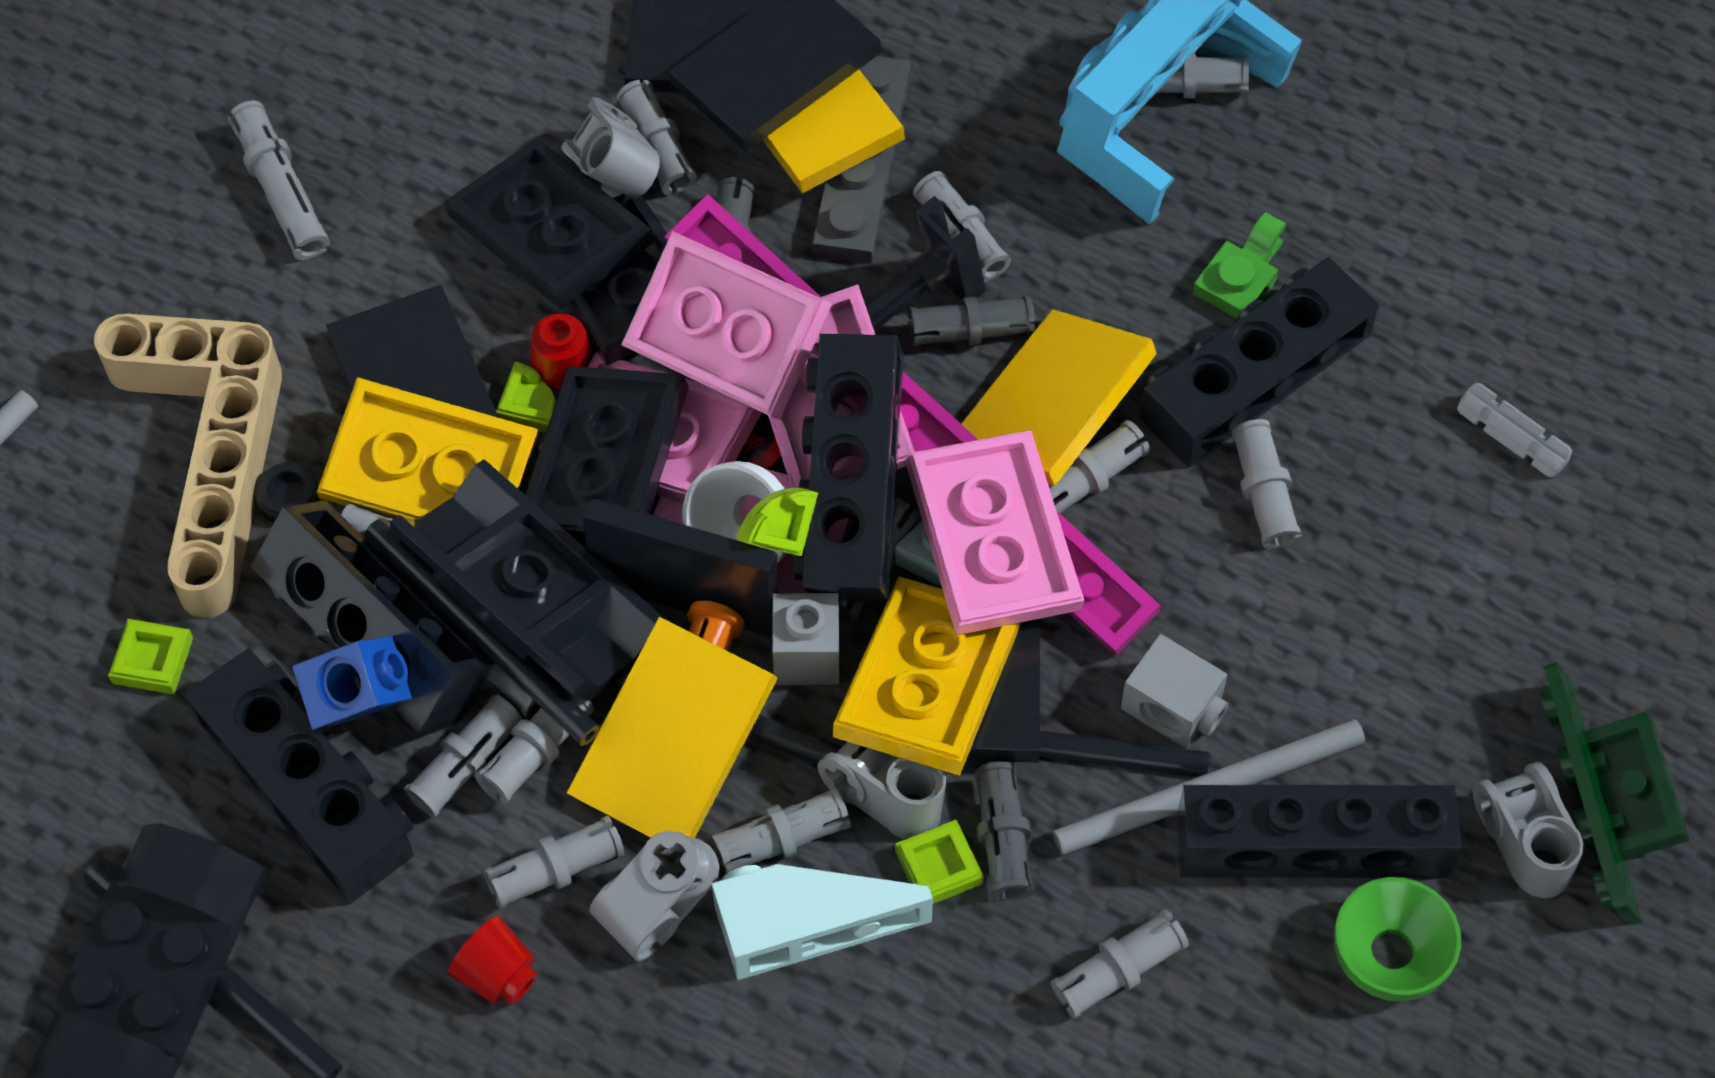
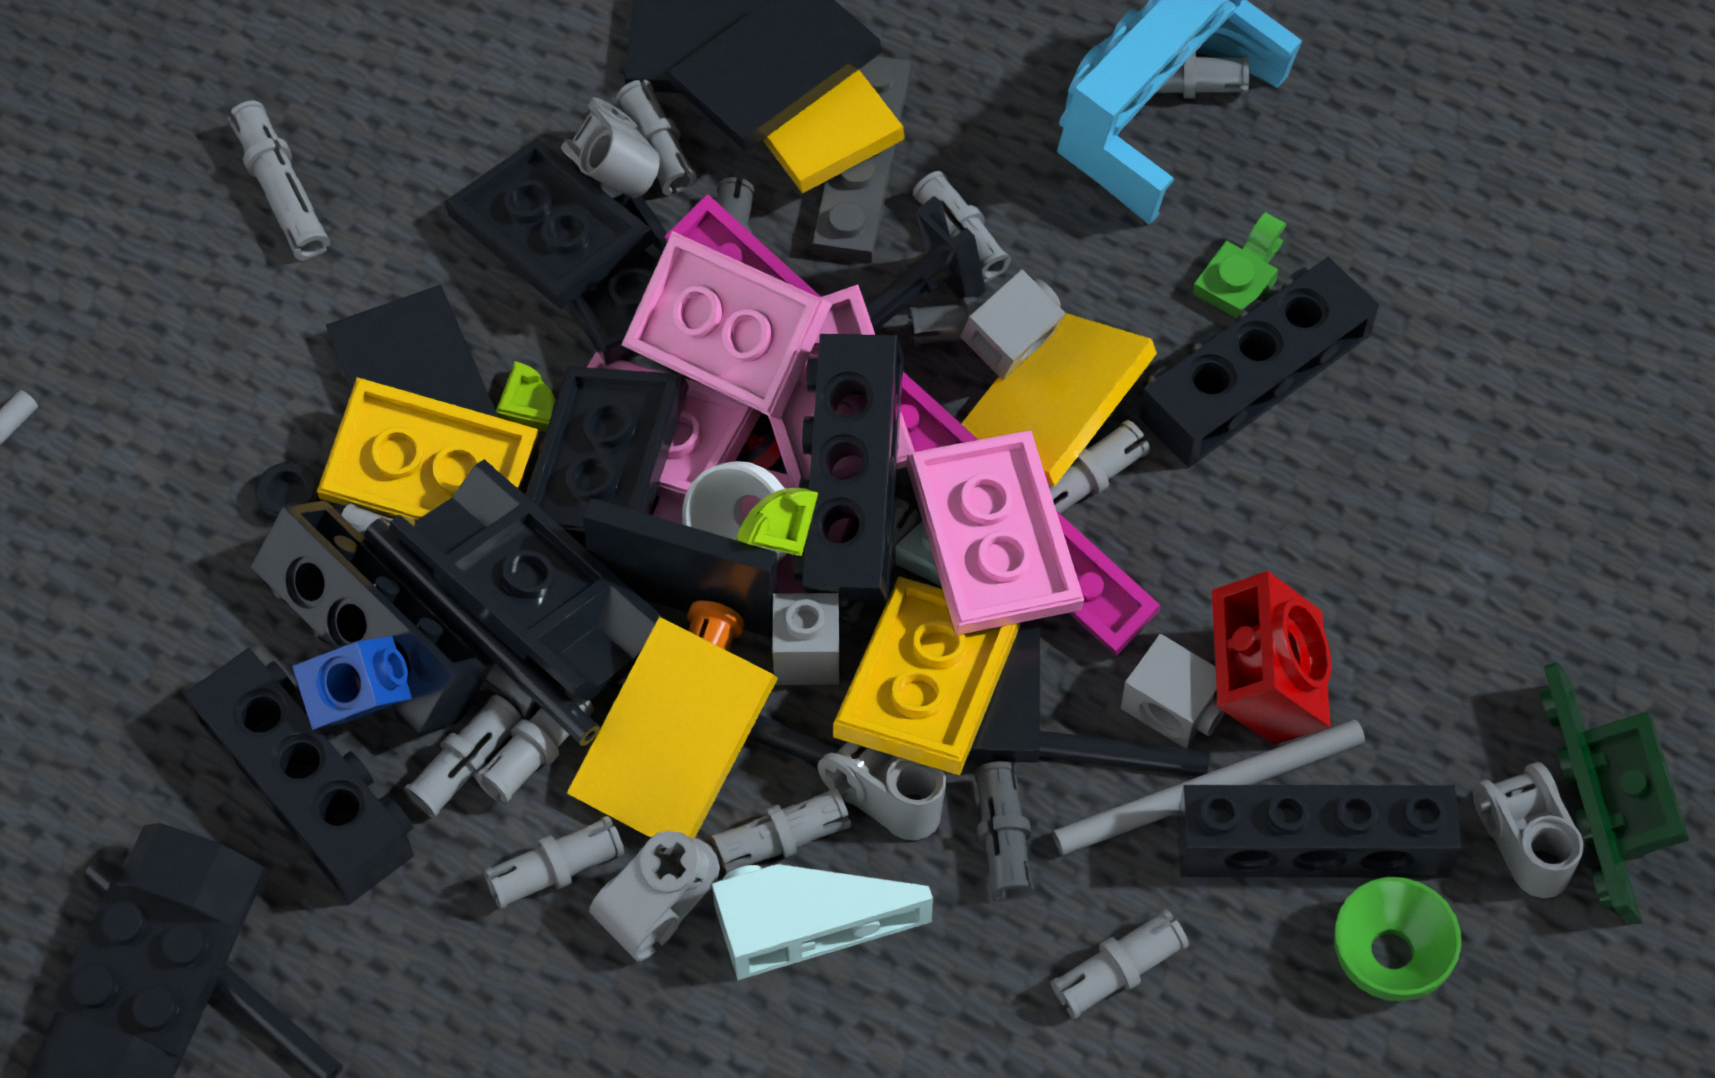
(150, 656): lime tile -> none
(220, 442): tan beam -> none
(494, 963): red hat -> none
(556, 344): red hat -> none
(940, 861): lime tile -> none
(1013, 323): none -> light grey brick
(1266, 484): light grey pin -> none
(1271, 658): none -> red brick
(1514, 430): light grey axle -> none

